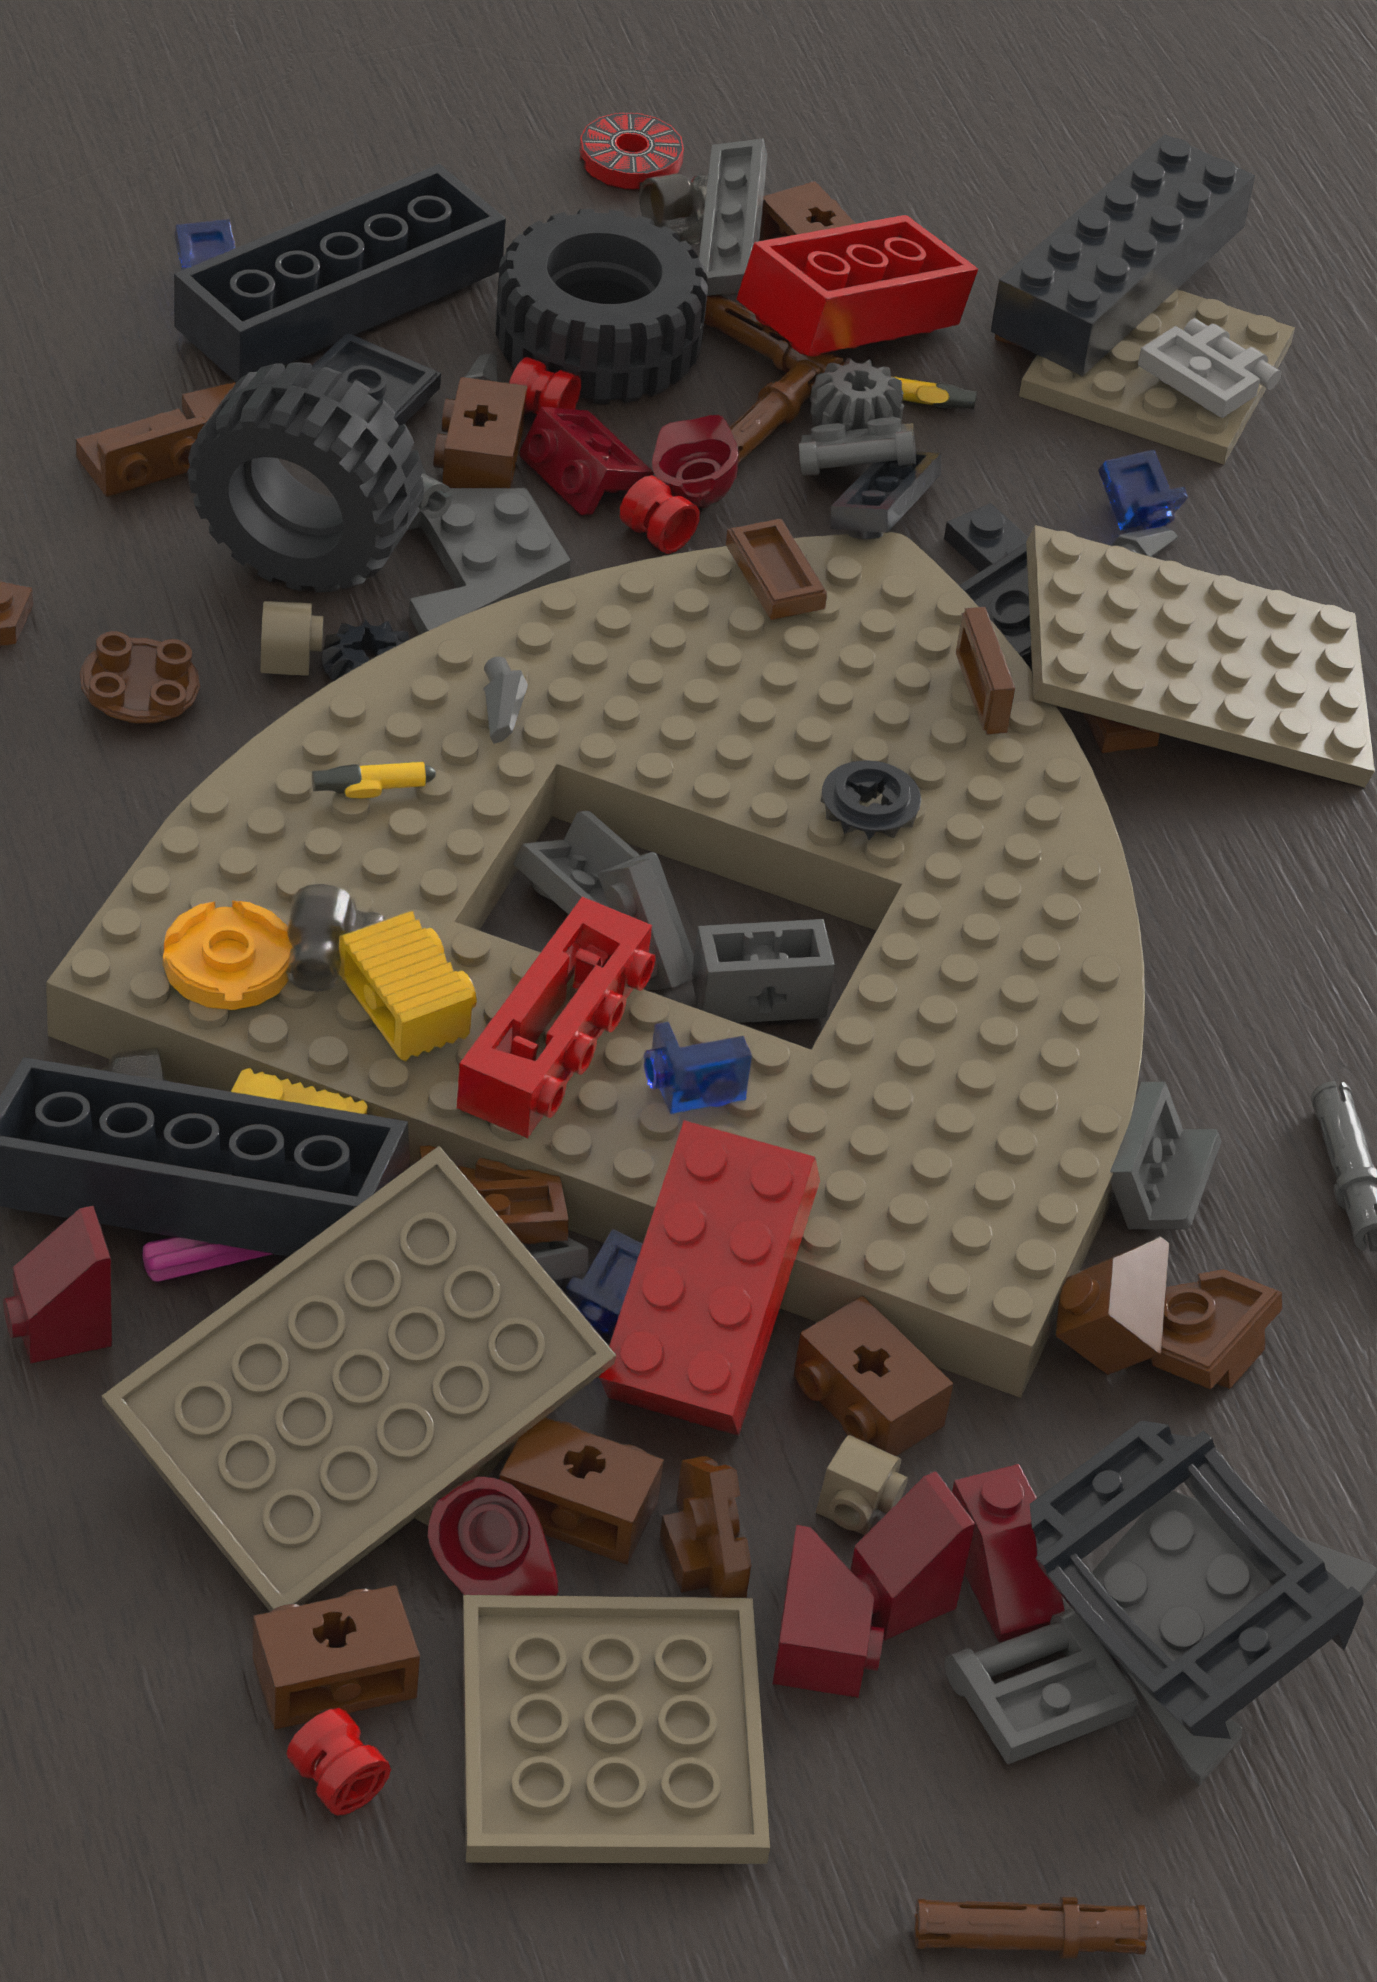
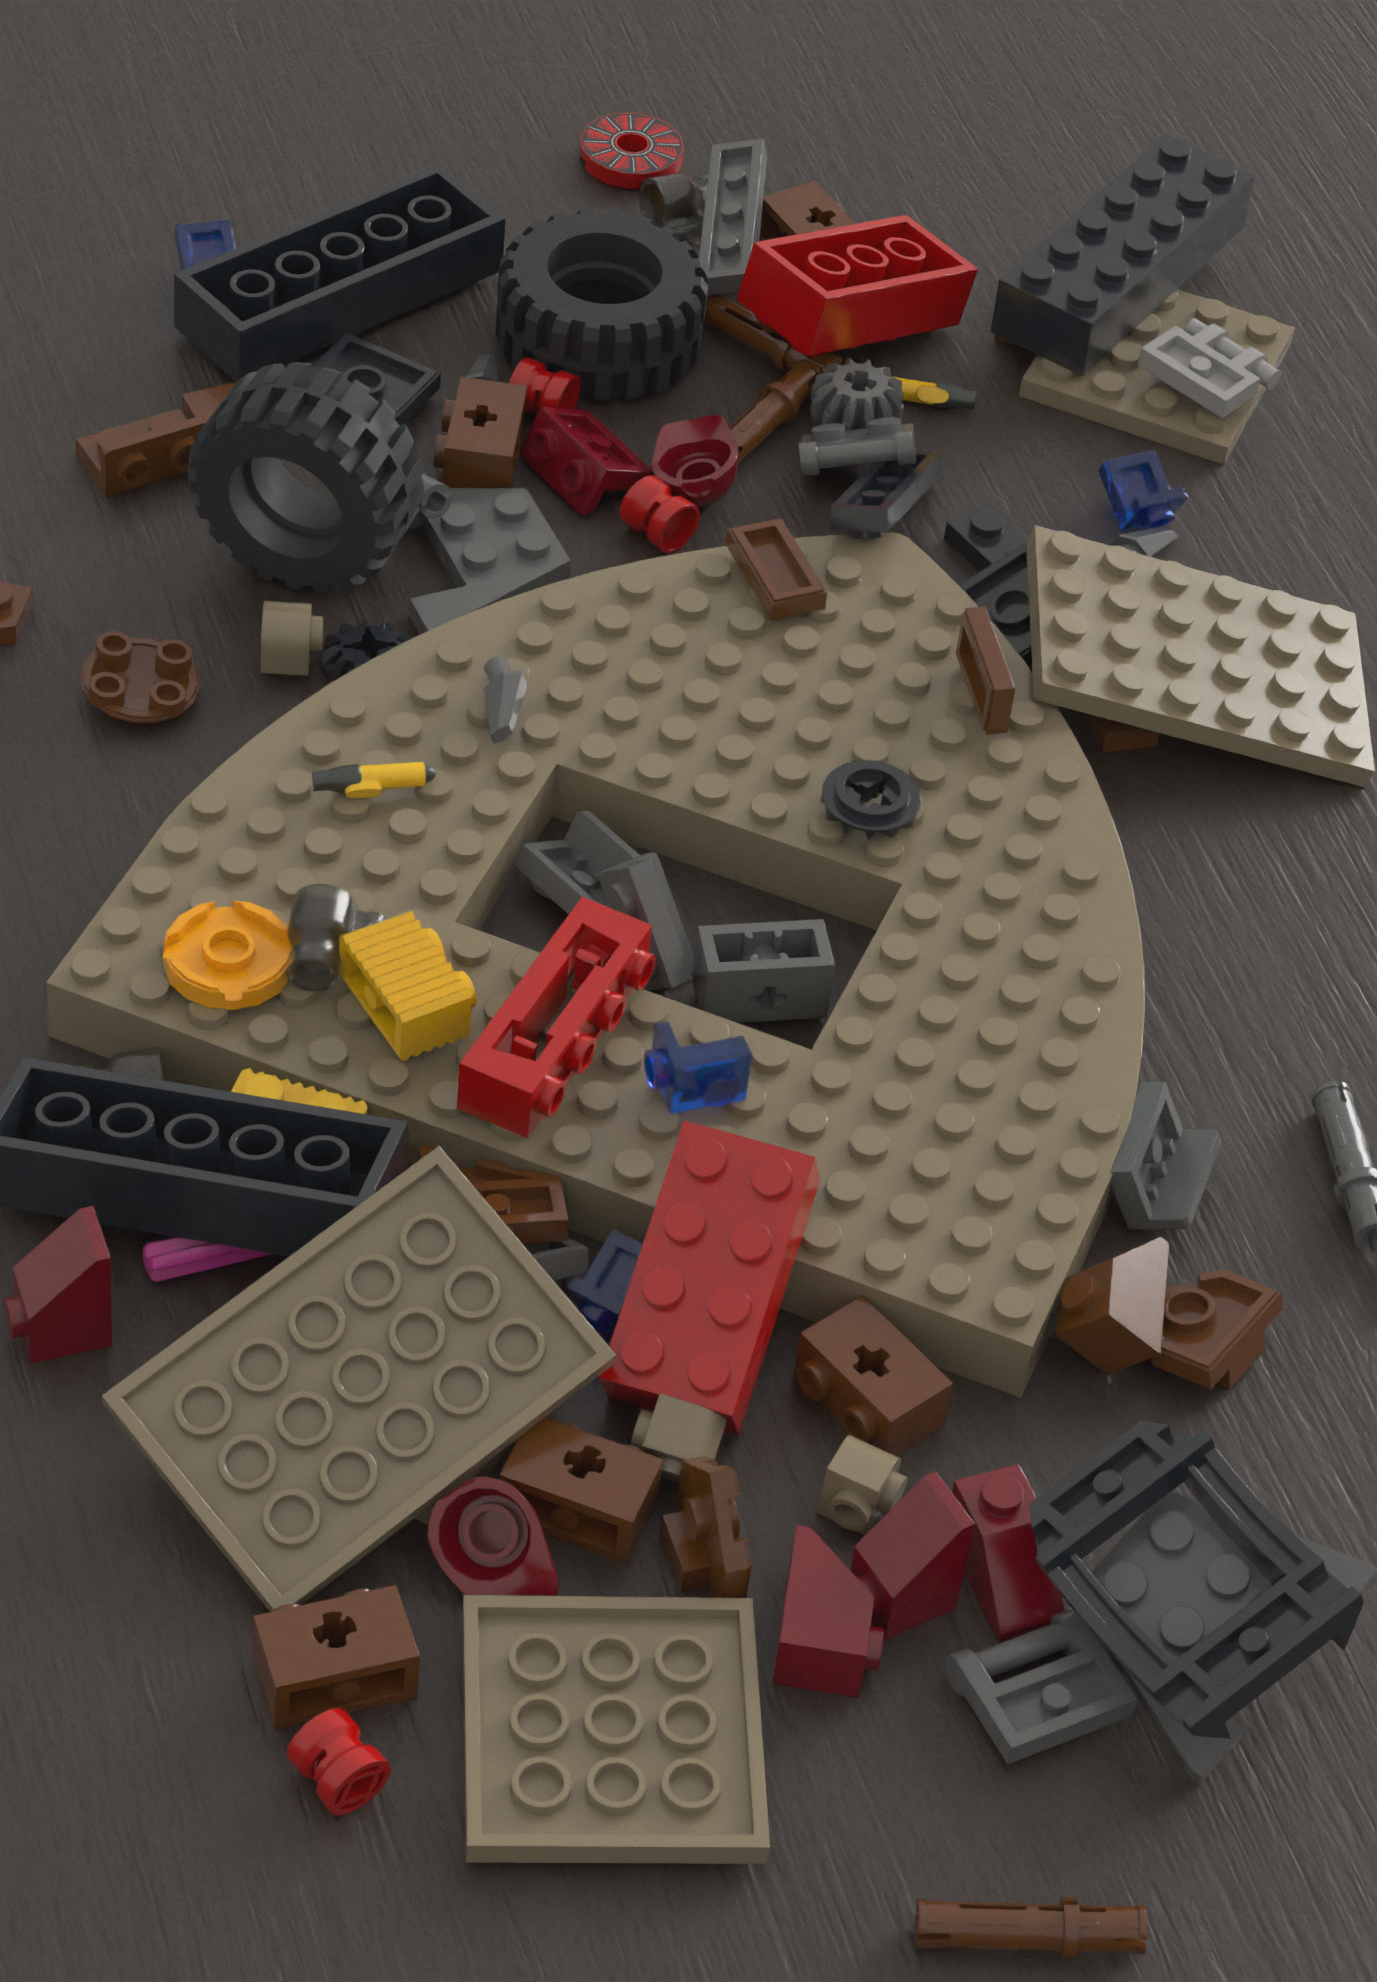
(678, 1433): none -> dark tan plate

